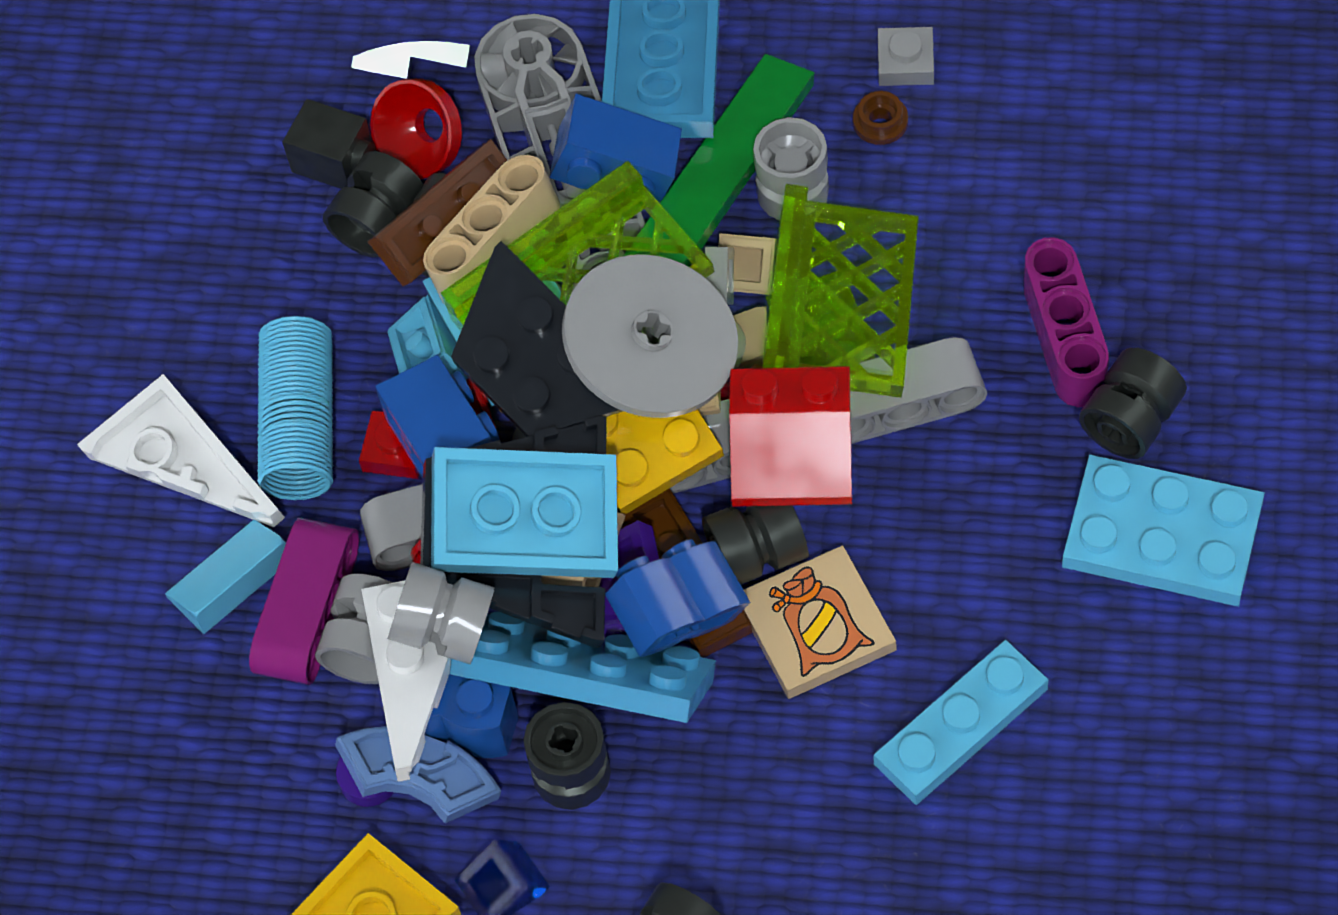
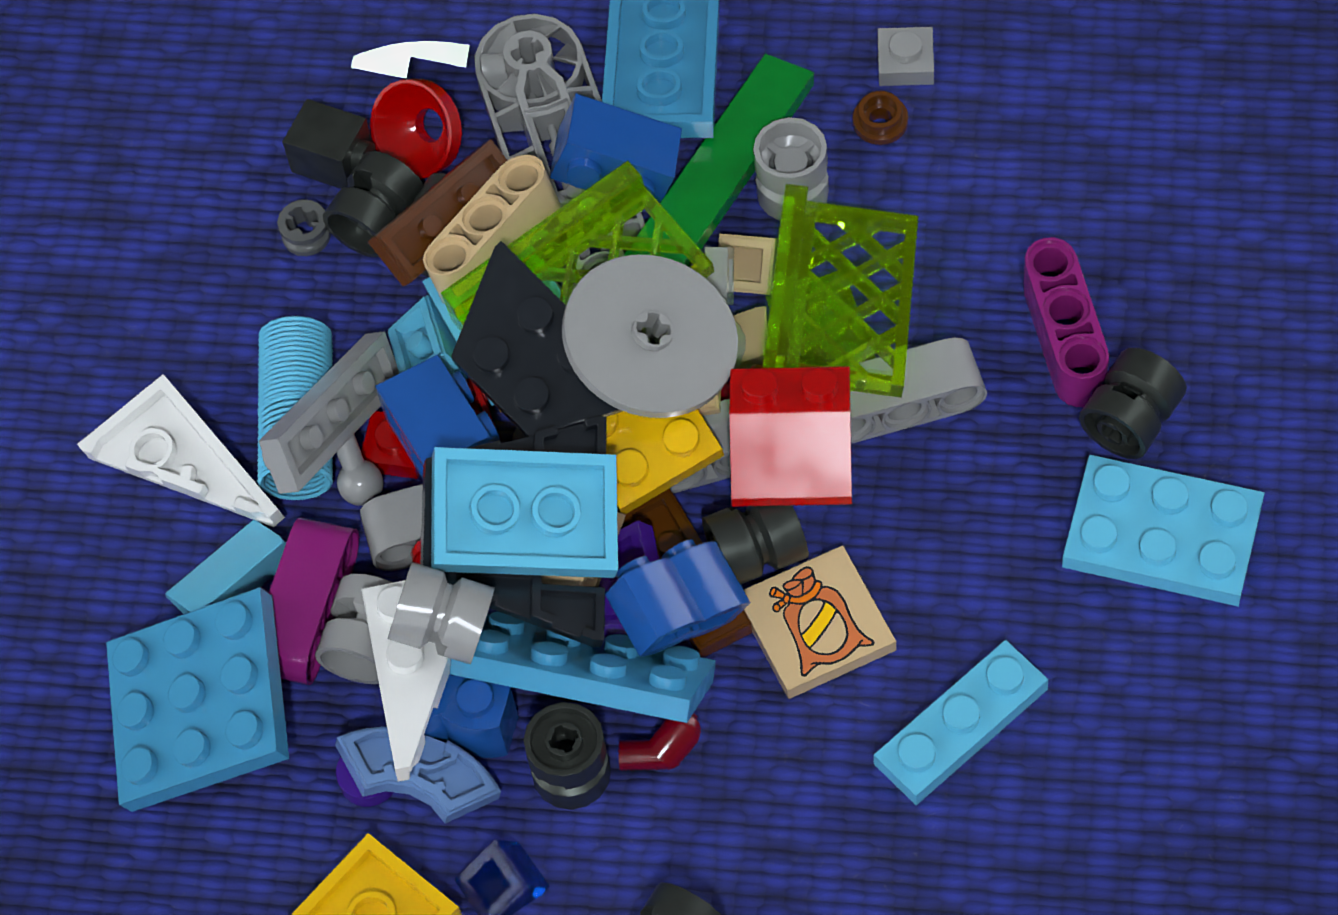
(196, 700): none -> dark azure plate
(293, 238): none -> dark grey bush
(326, 424): none -> light grey plate
(664, 750): none -> dark red arm

